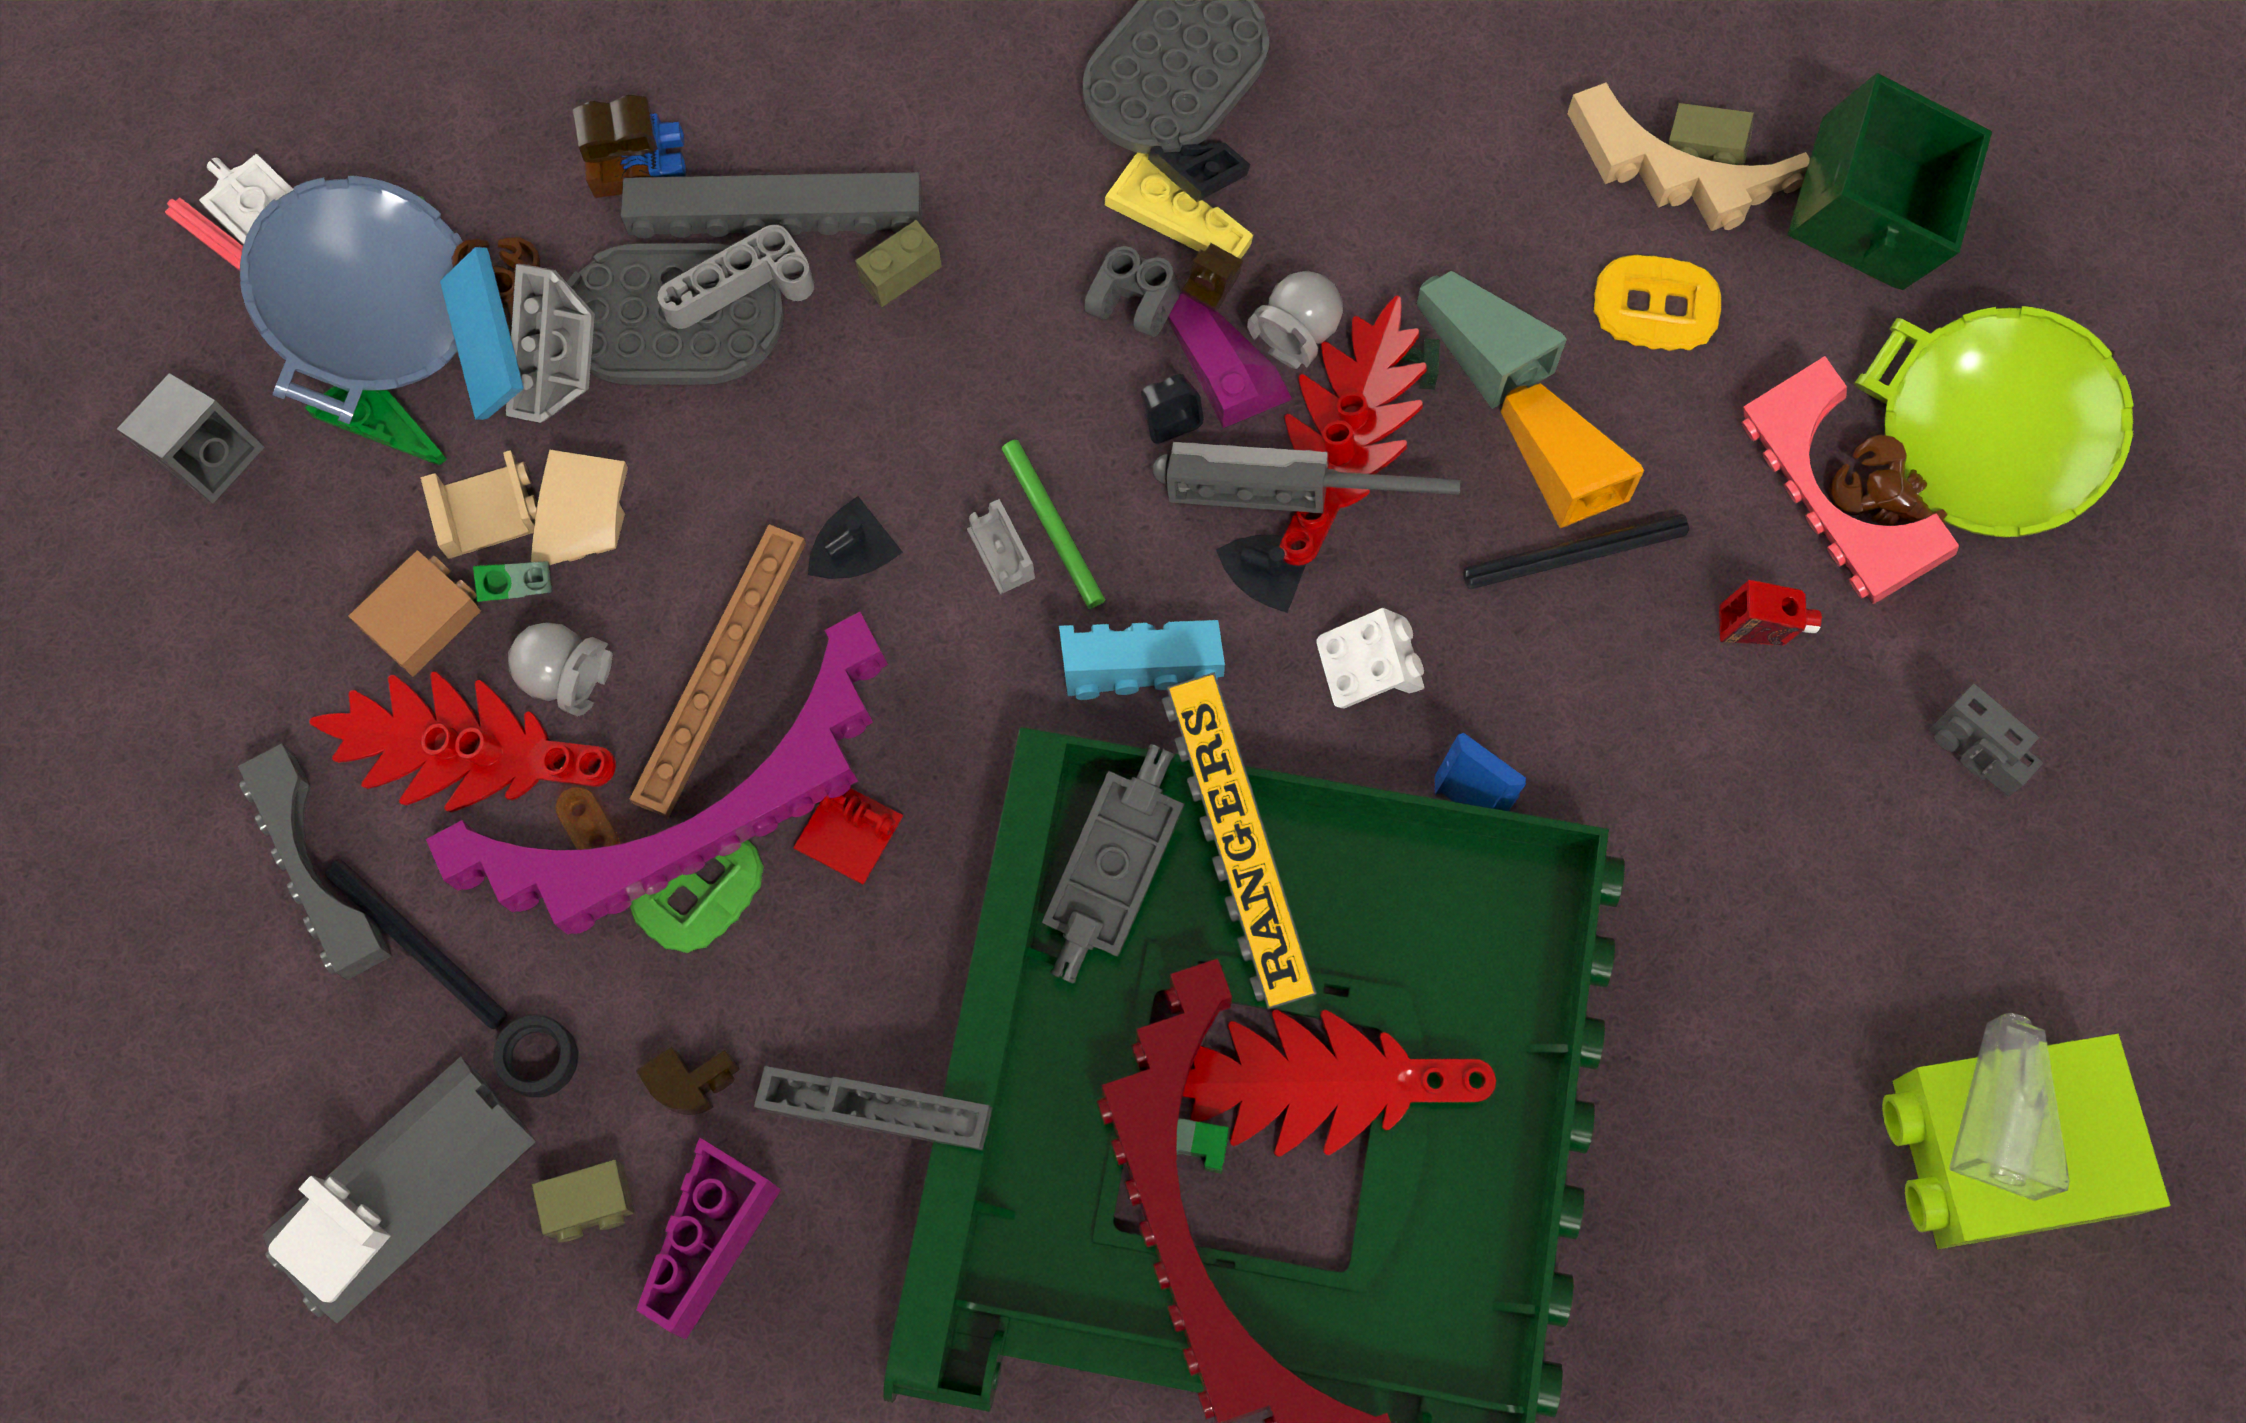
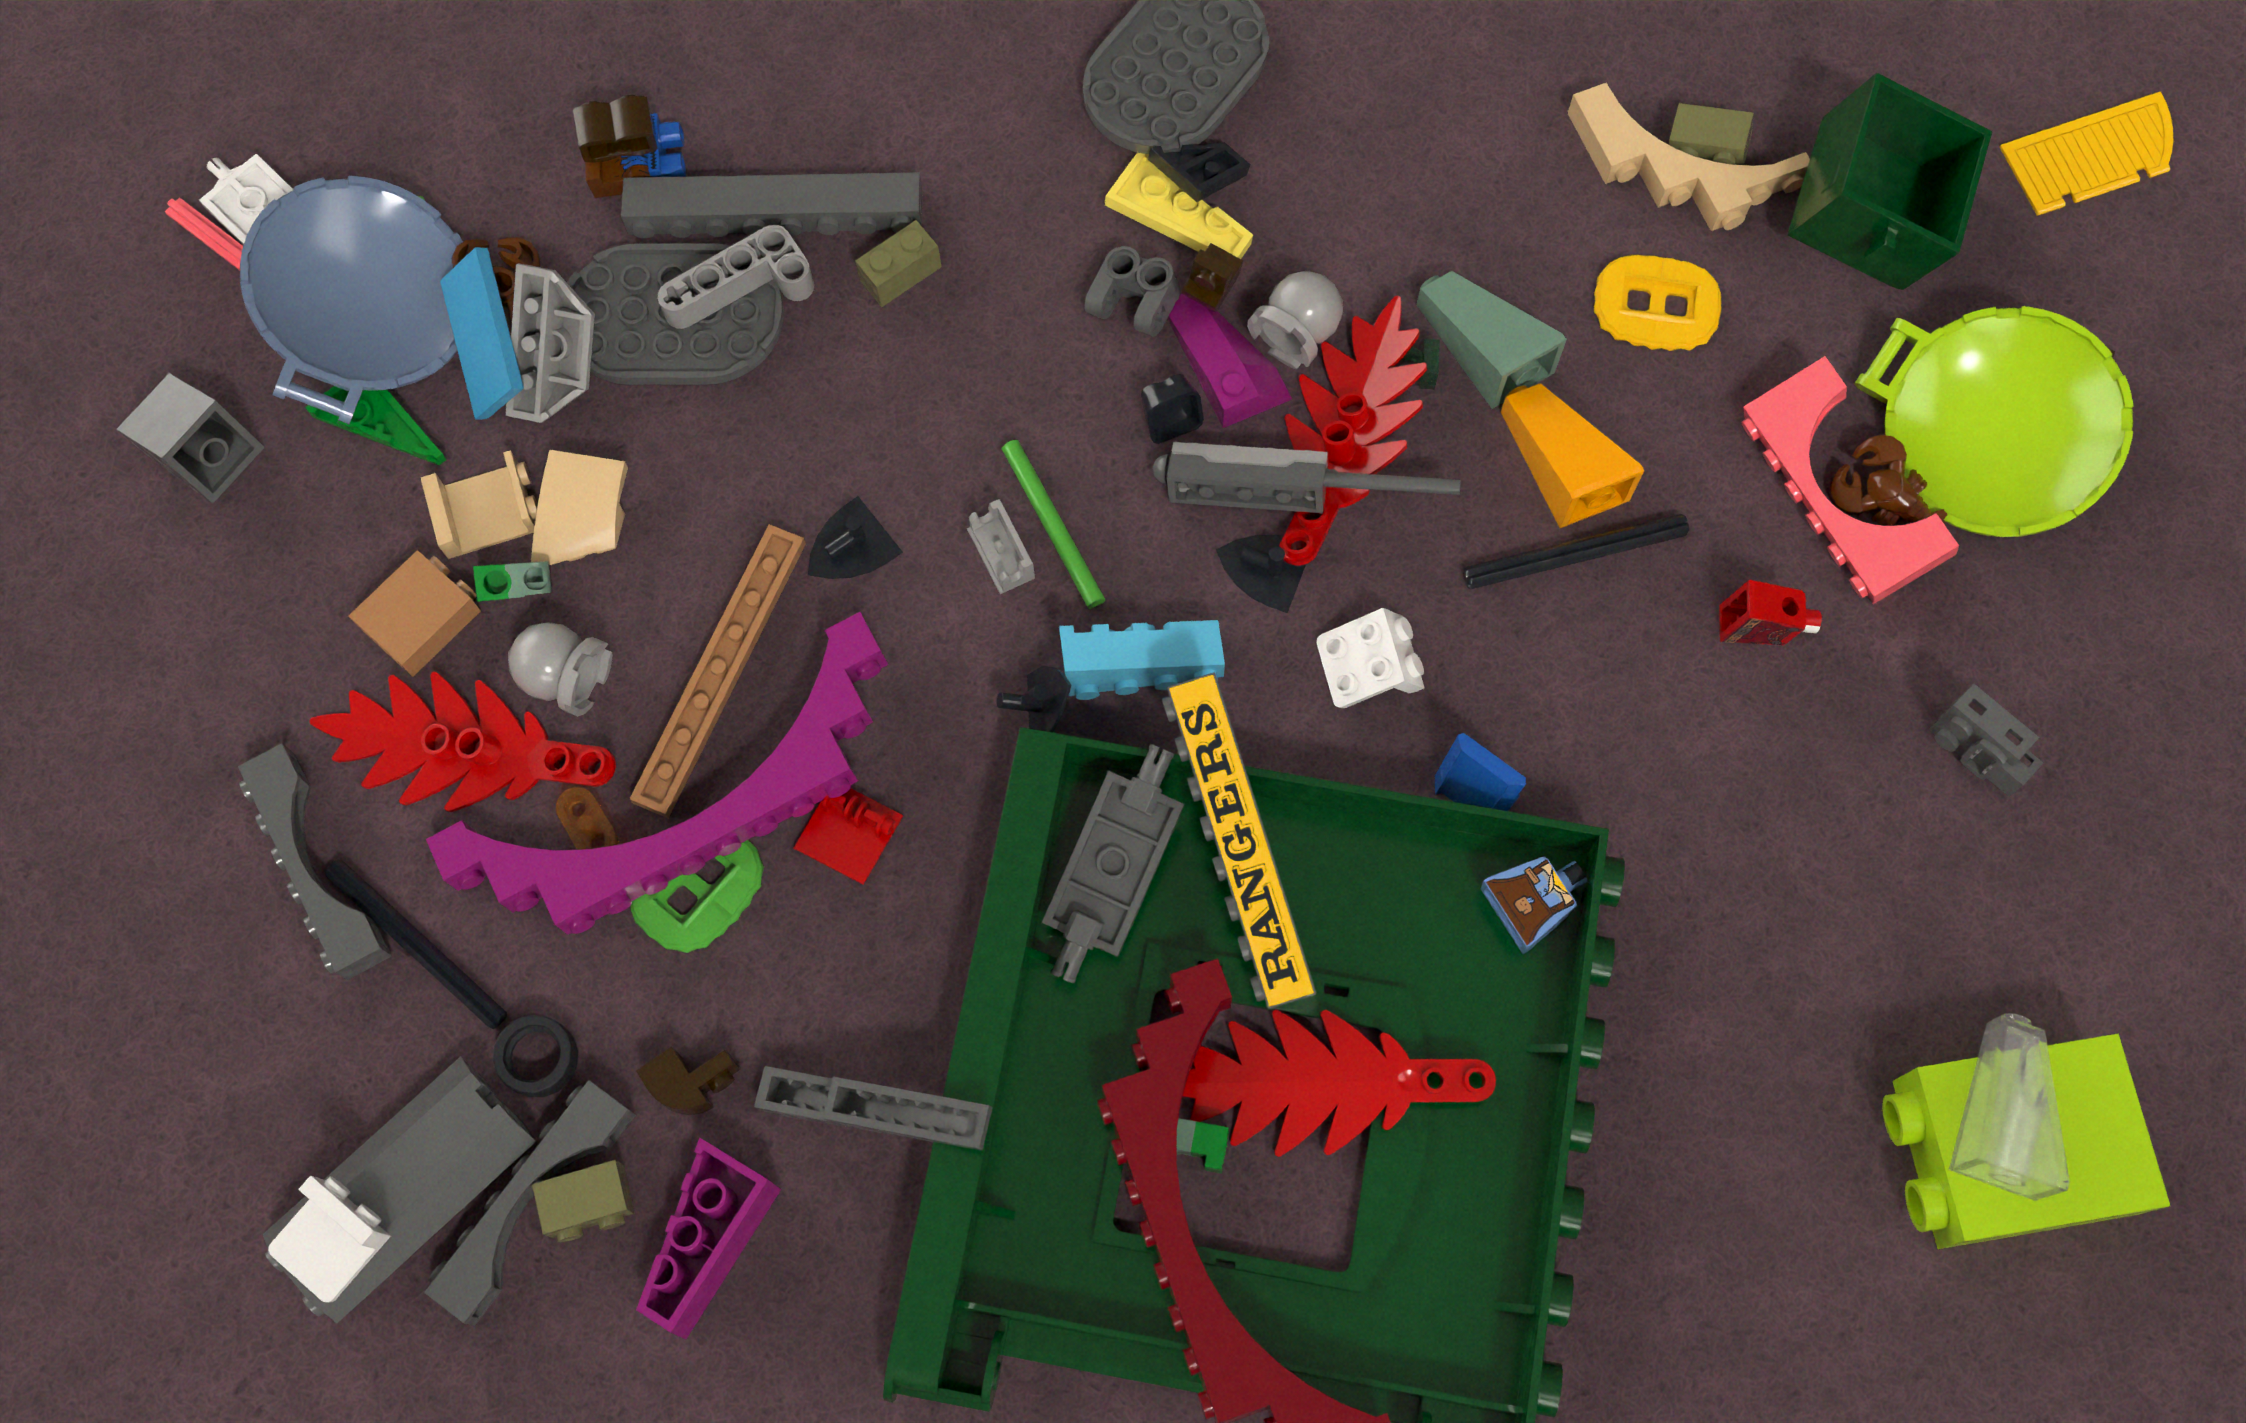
(475, 1271): none -> dark grey arch
(1044, 700): none -> black shield
(1533, 898): none -> torso
(2093, 153): none -> yellow piece

